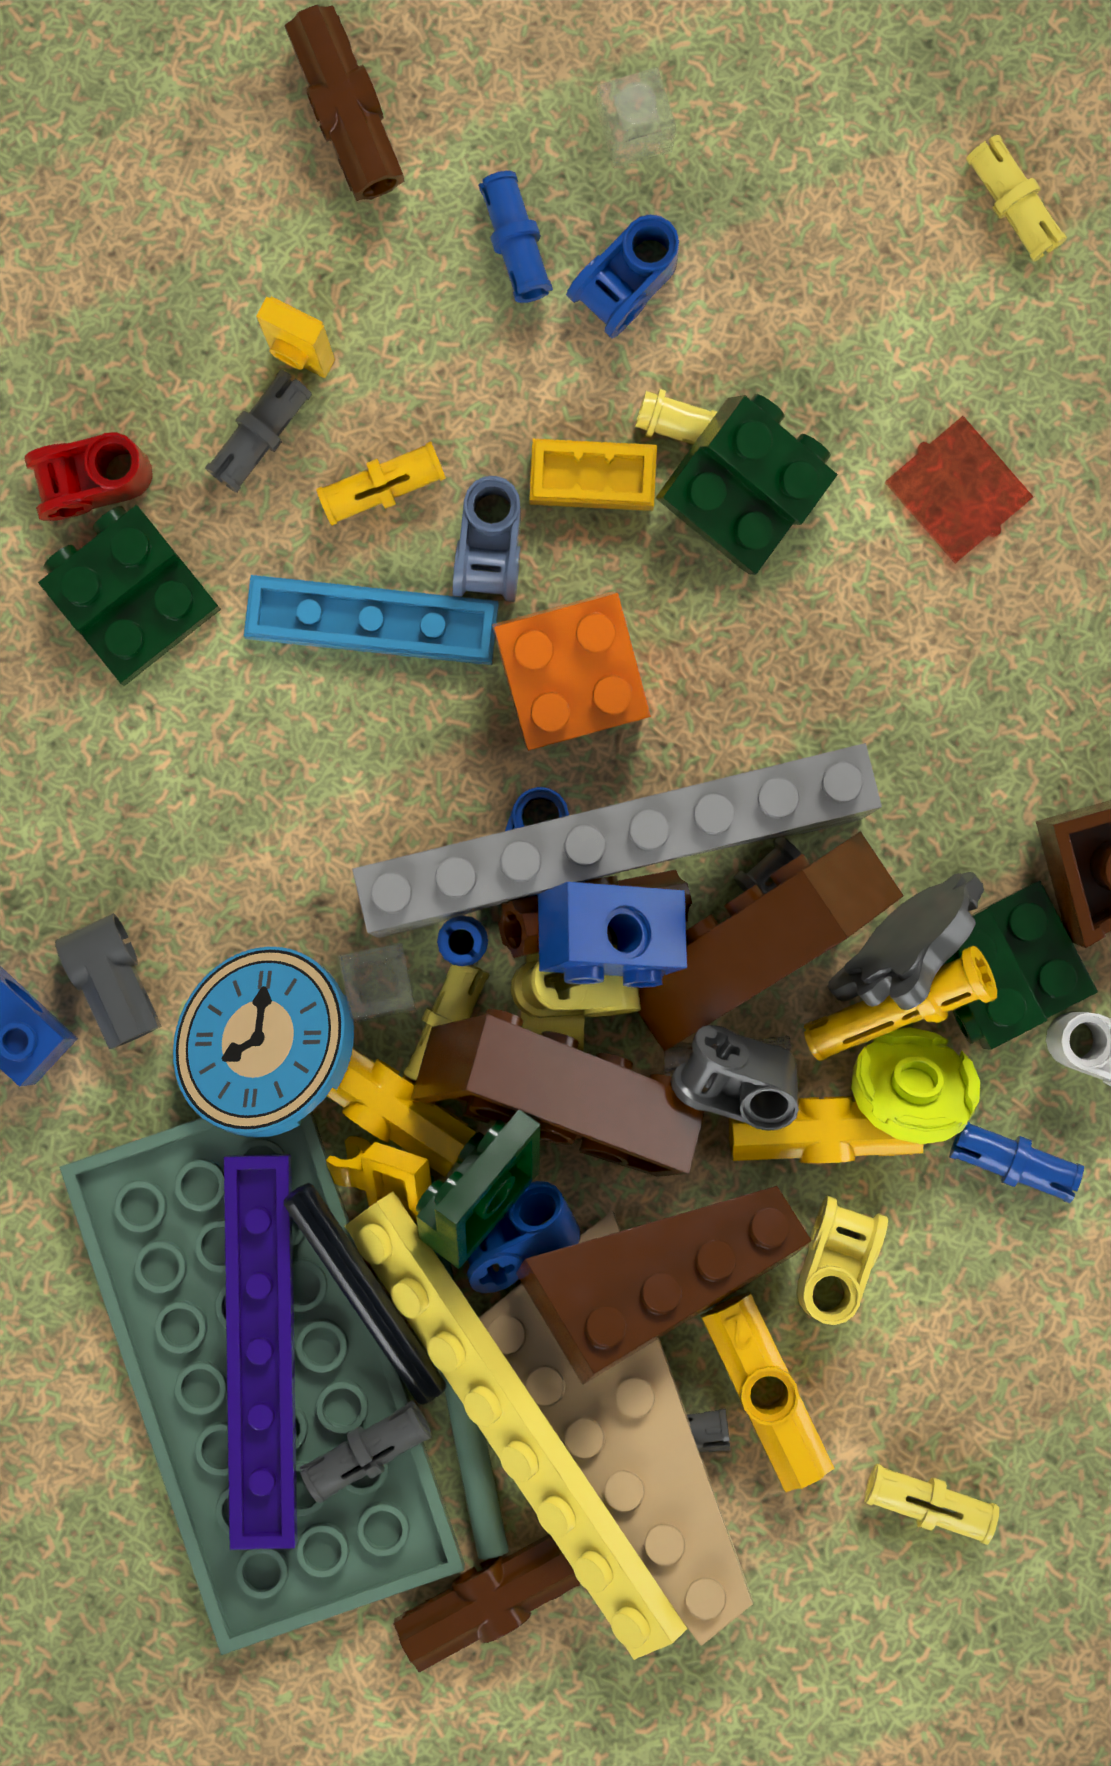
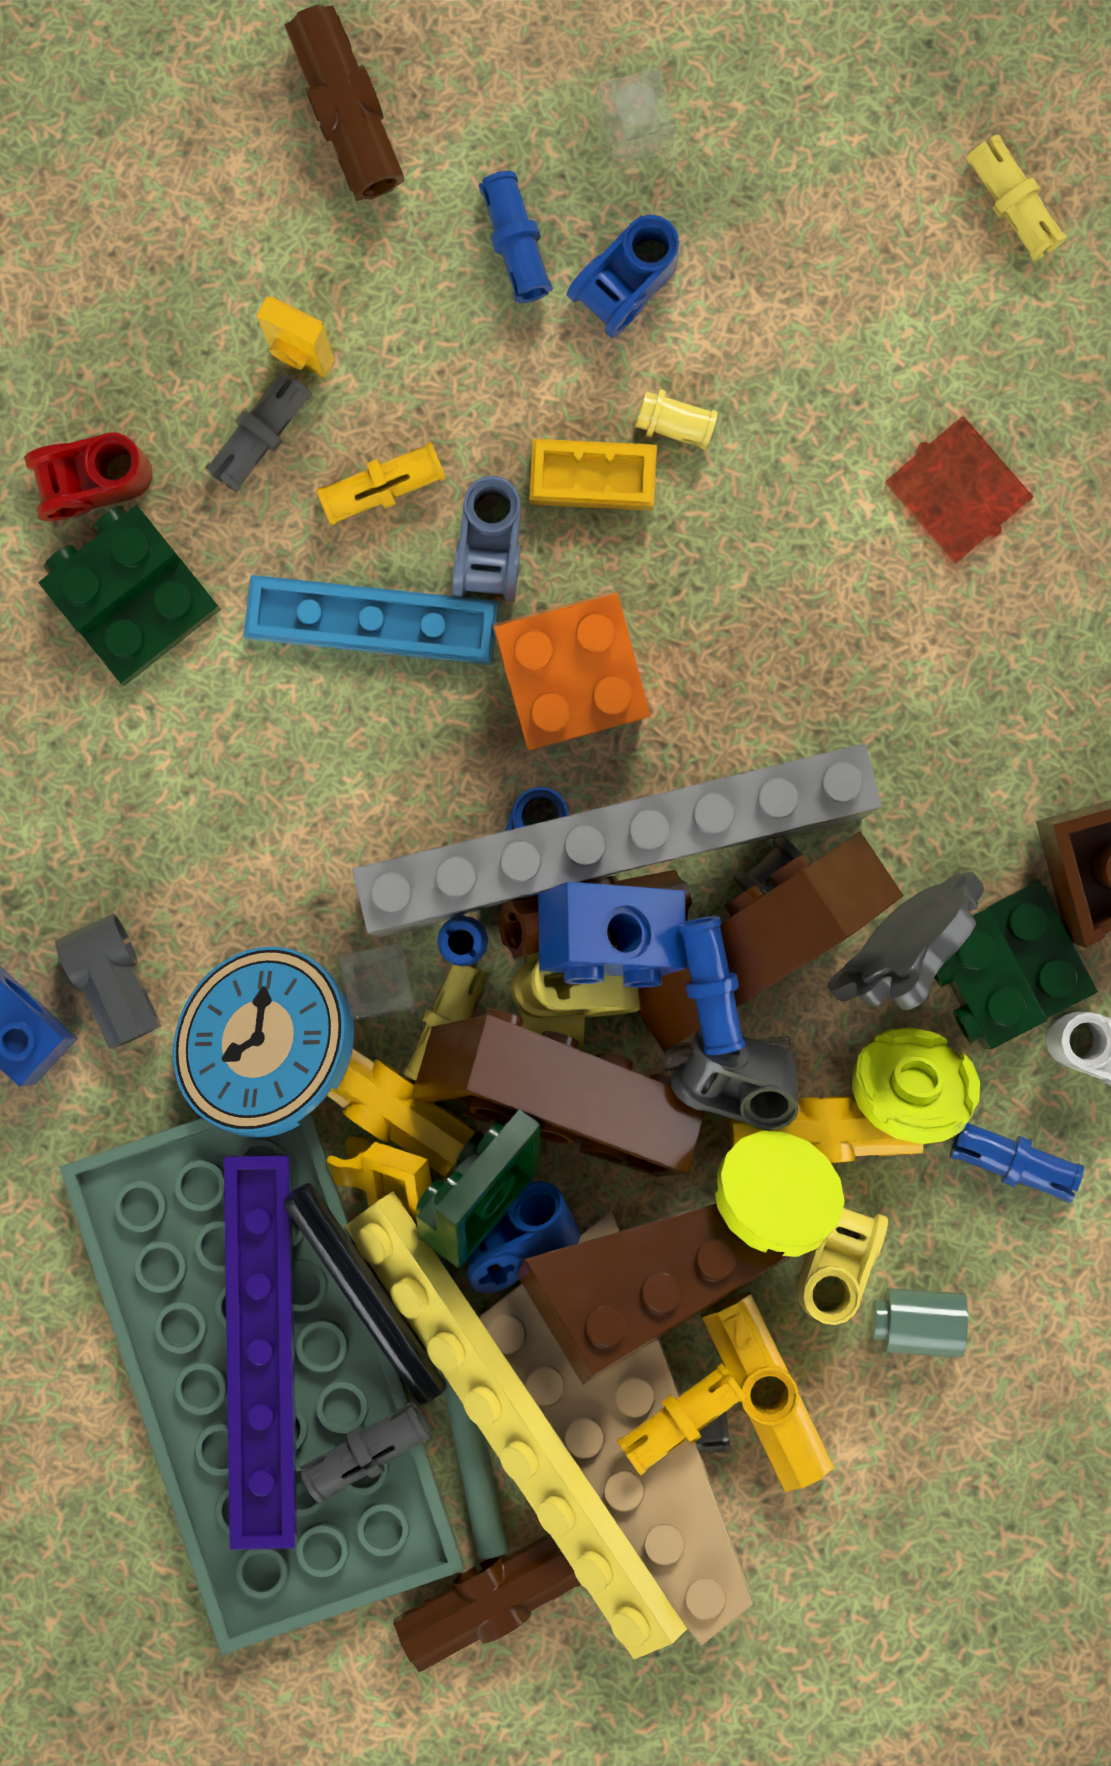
(681, 1419): none -> yellow pin
(712, 985): none -> blue pin
(748, 481): dark green plate -> none
(779, 1193): none -> neon yellow tile
(921, 1322): none -> sand green brick
(951, 988): yellow pin -> none
(971, 1516): light yellow pin -> none

